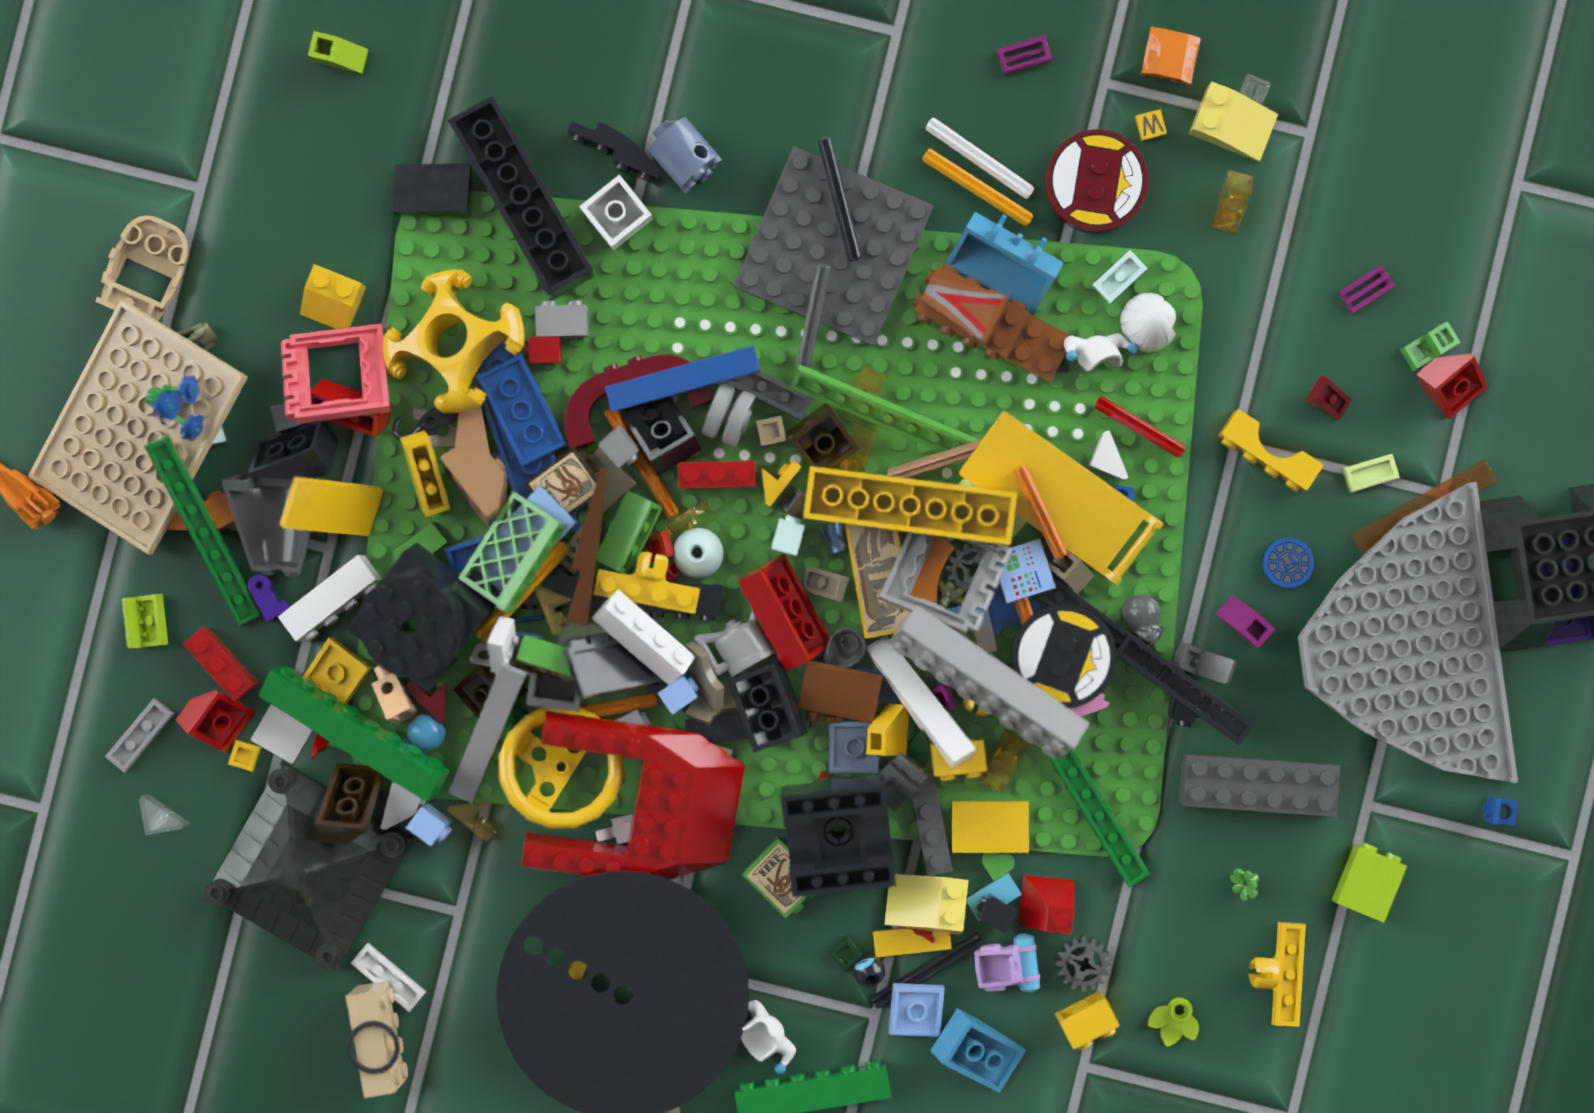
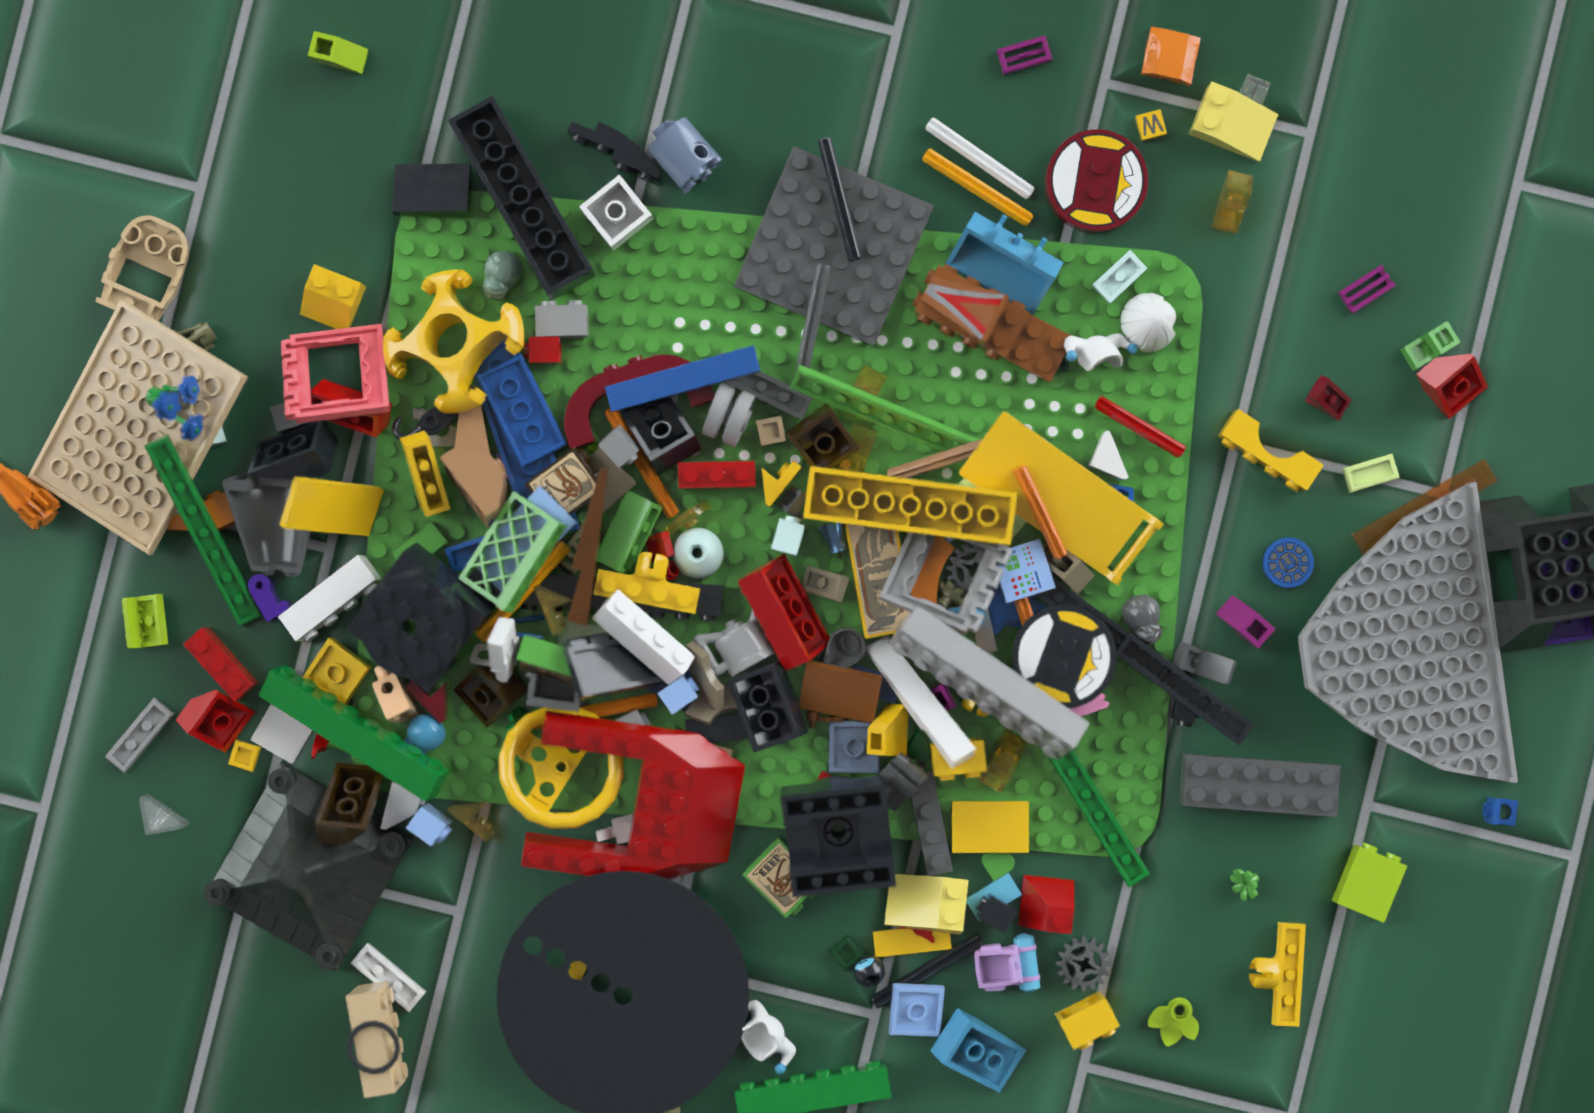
(487, 732): light grey tile -> none
(501, 274): none -> sand green hair

